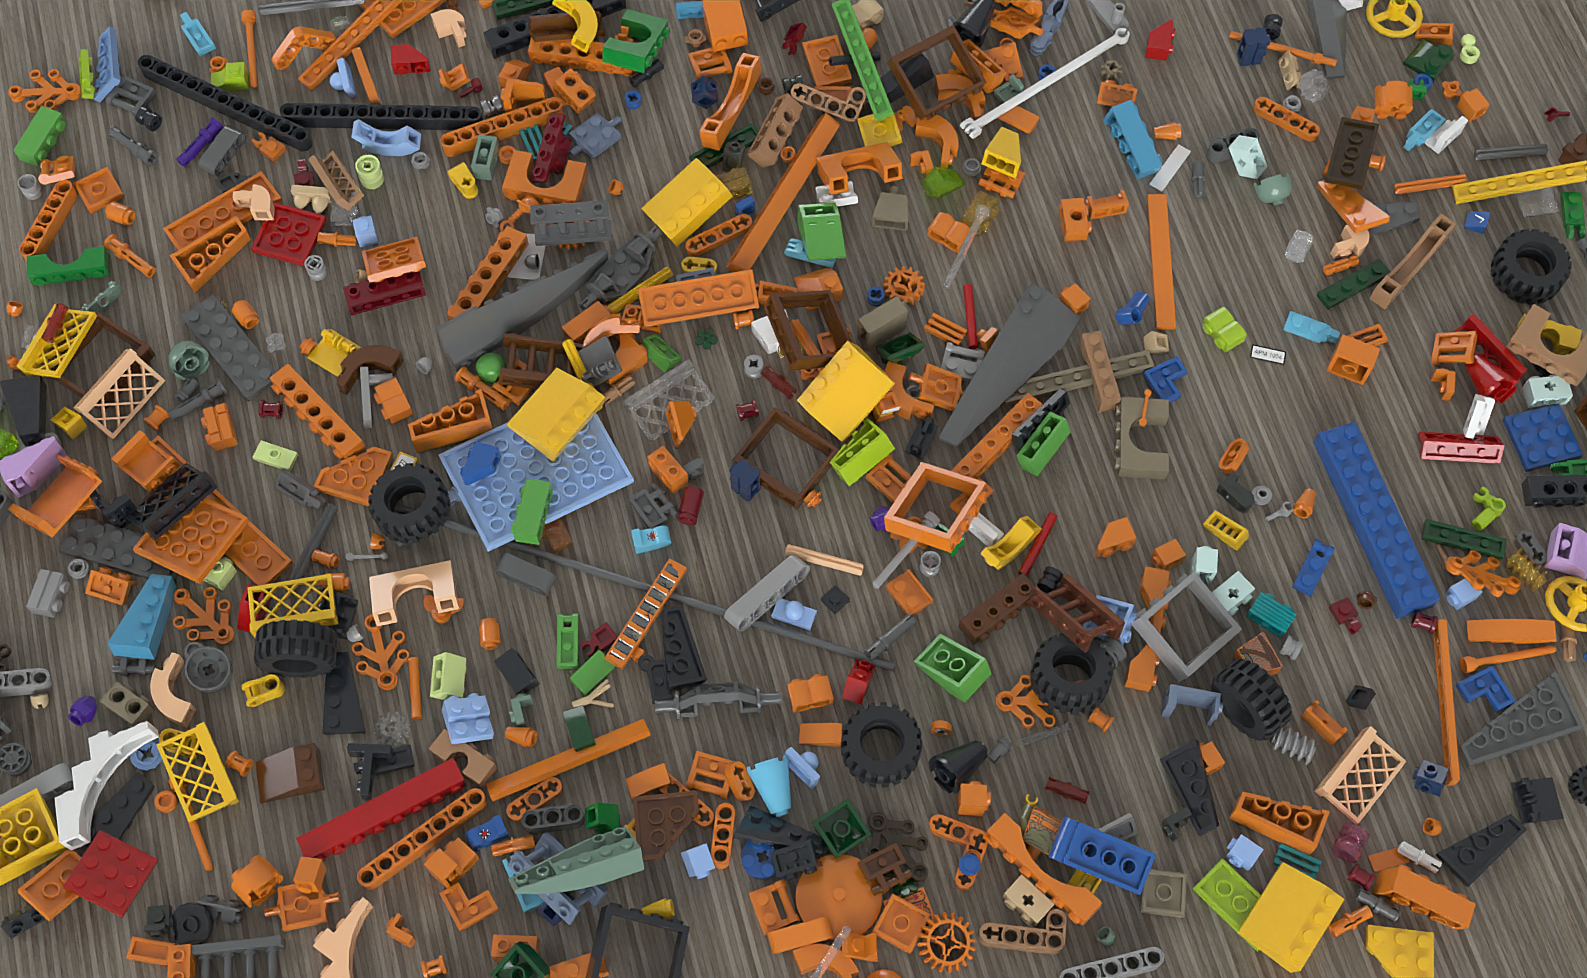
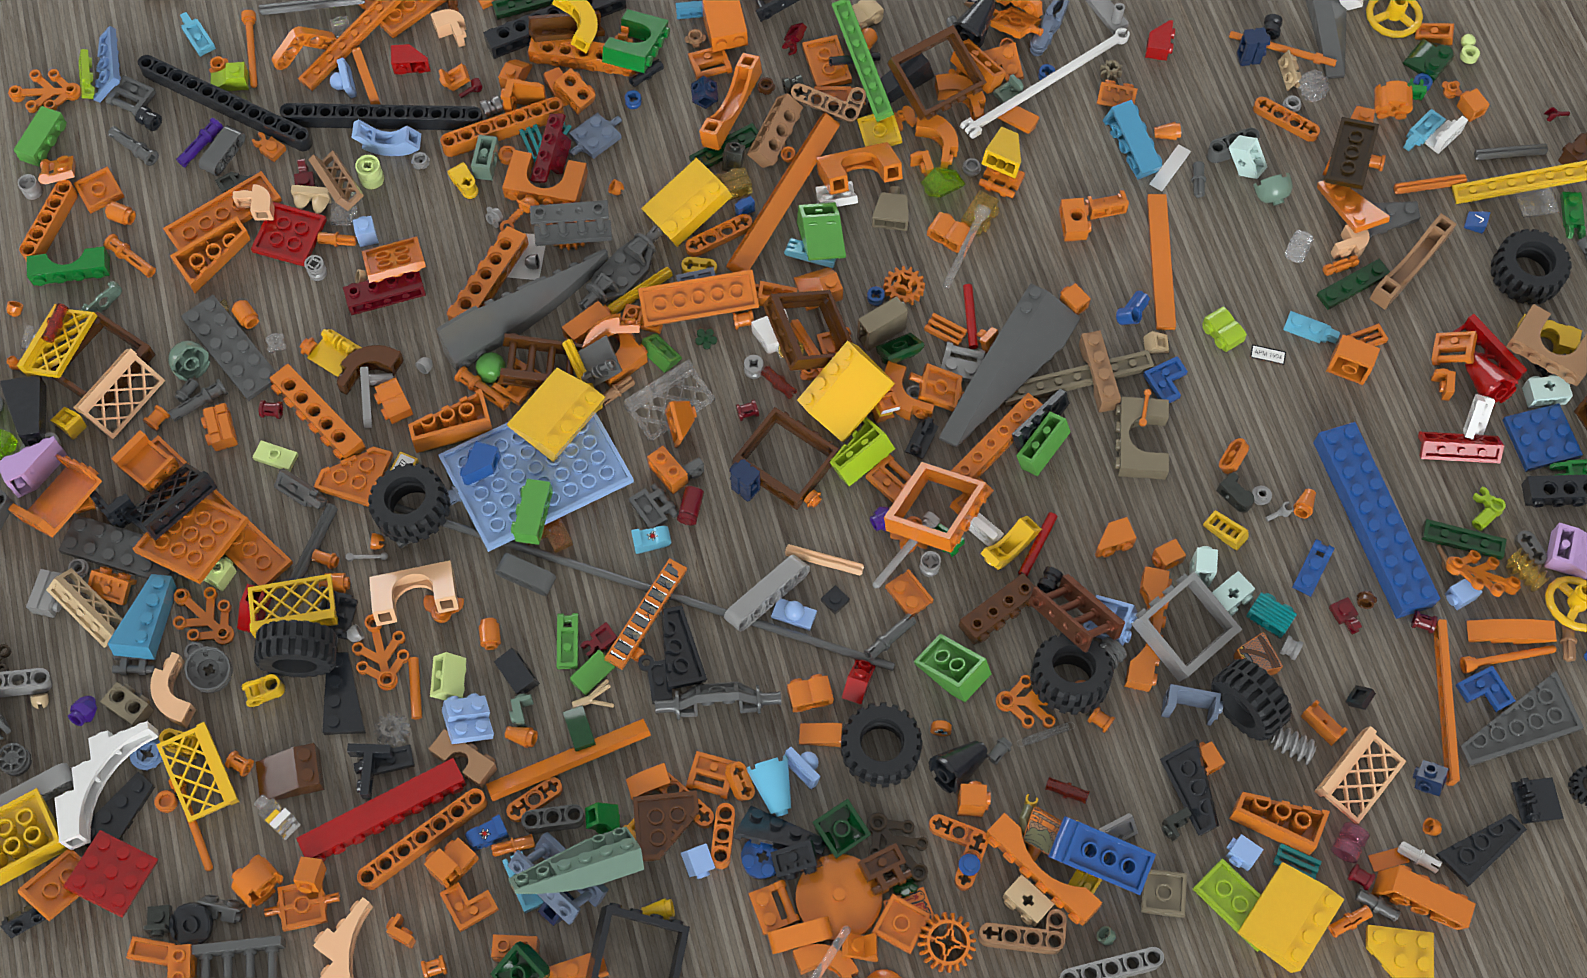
(84, 609): none -> tan fence
(276, 817): none -> clear hips

